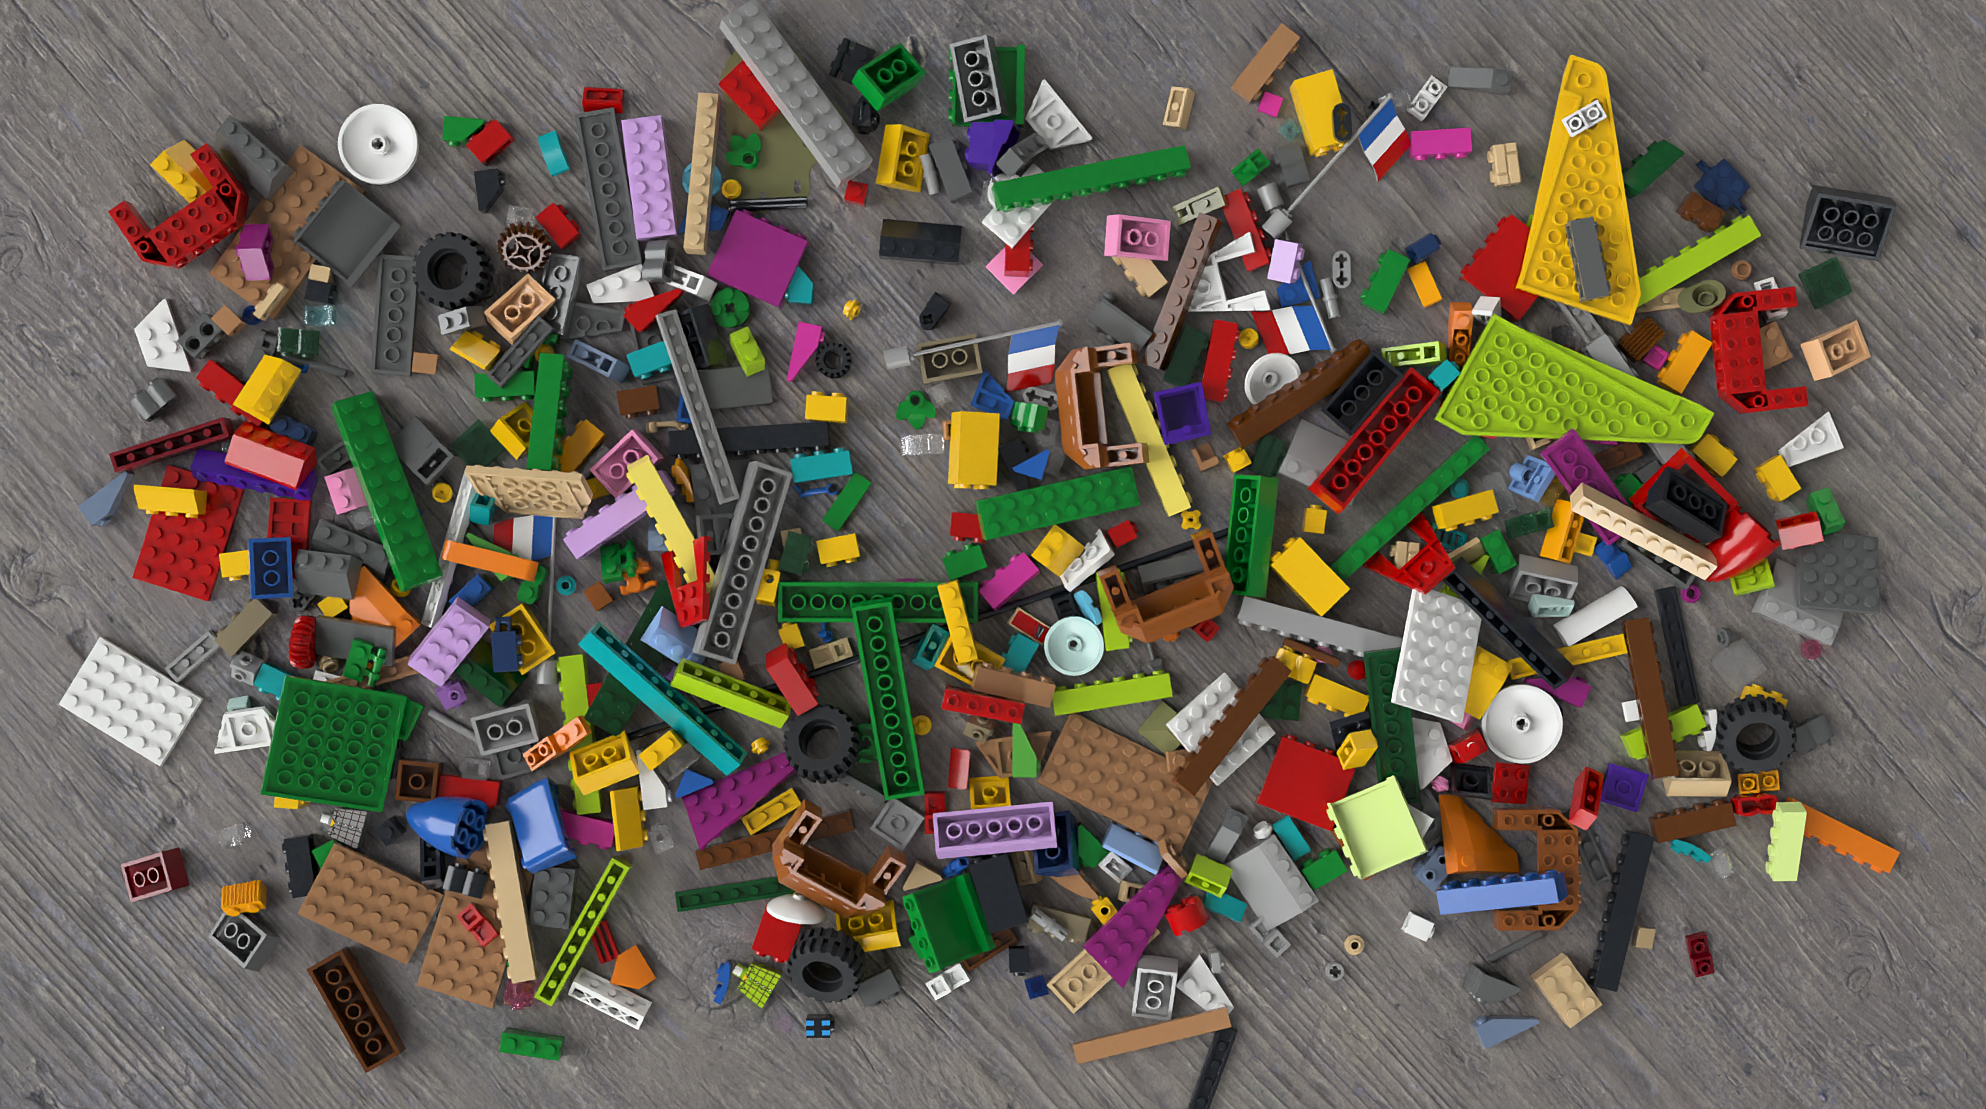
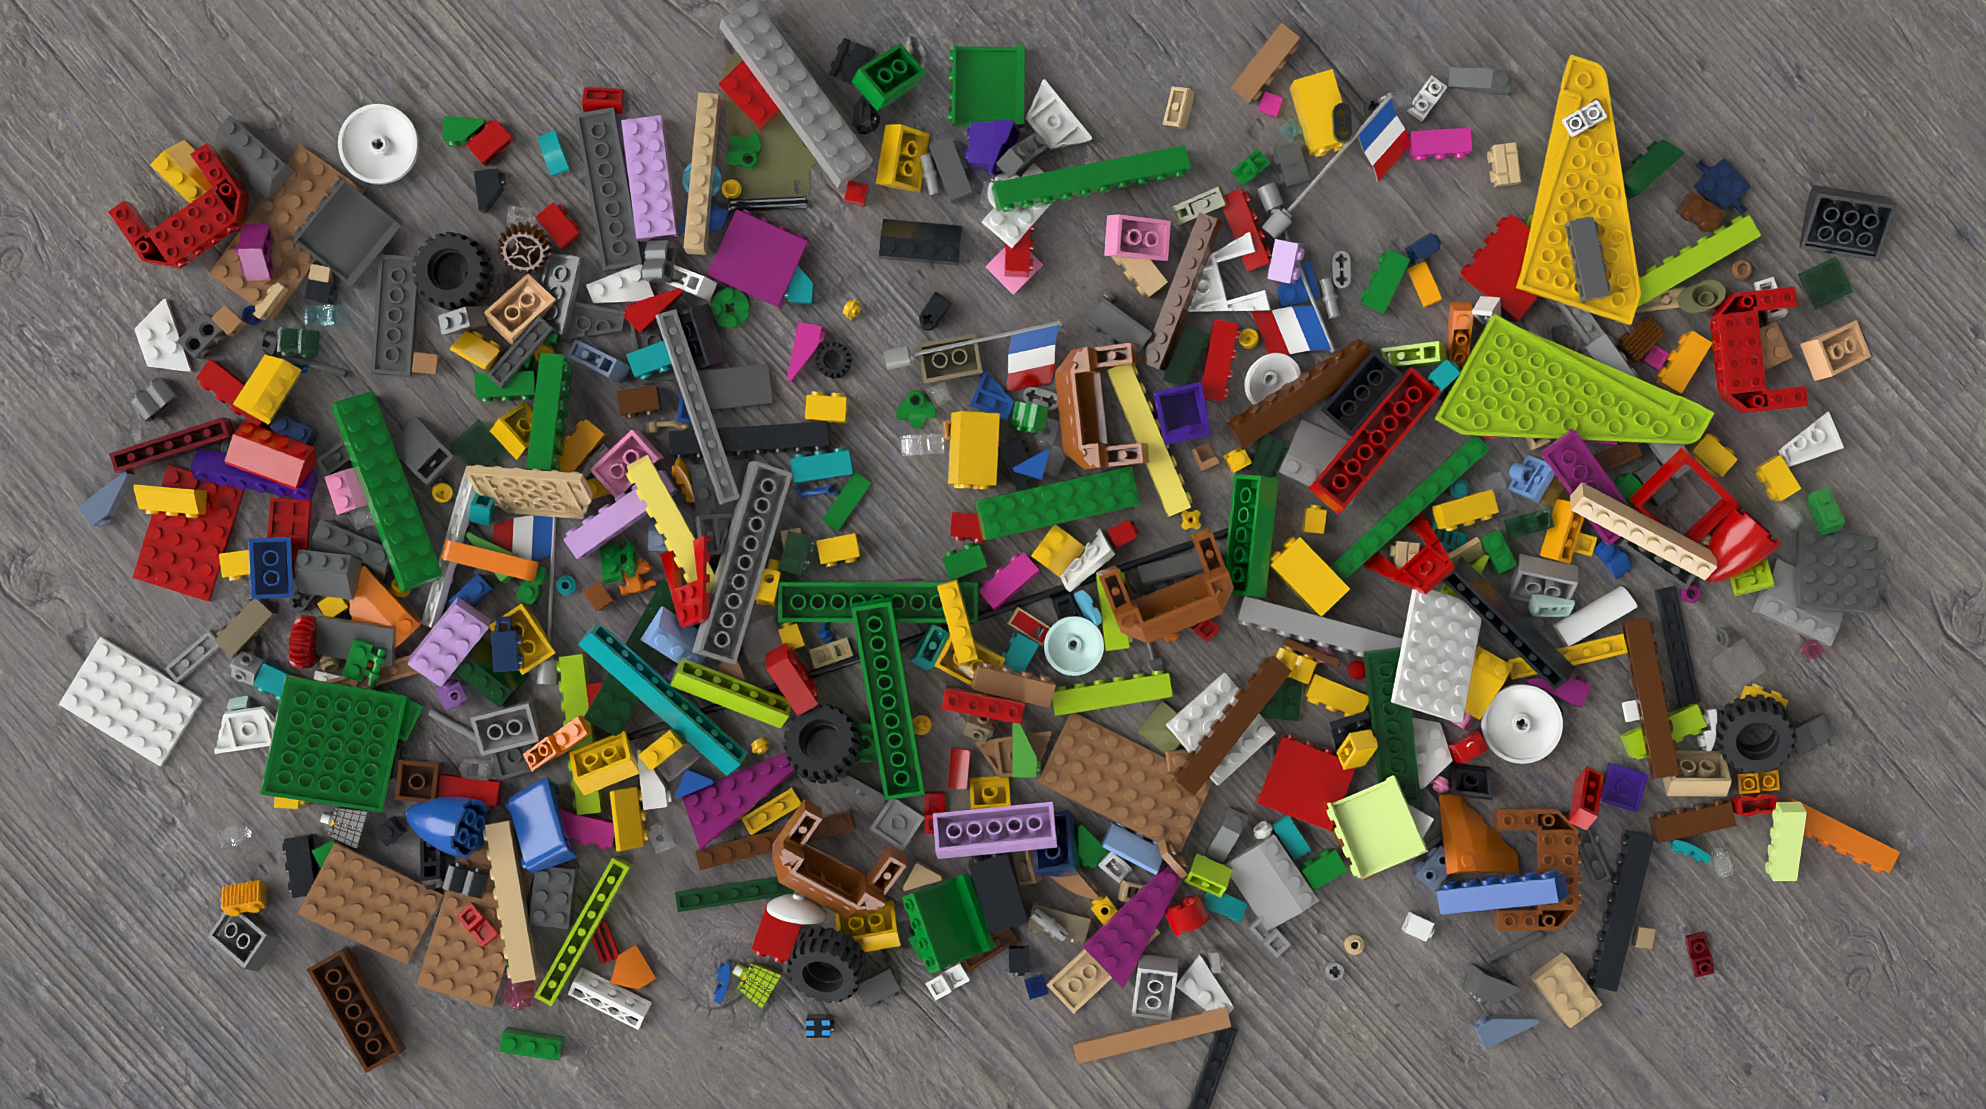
(155, 874): dark red slope -> none
(747, 351): lime brick -> none
(955, 867): blue pin -> none
(979, 79): dark grey slope -> none
(1510, 783): red hinge -> none
(1687, 506): black slope -> none
(1799, 530): brick -> none

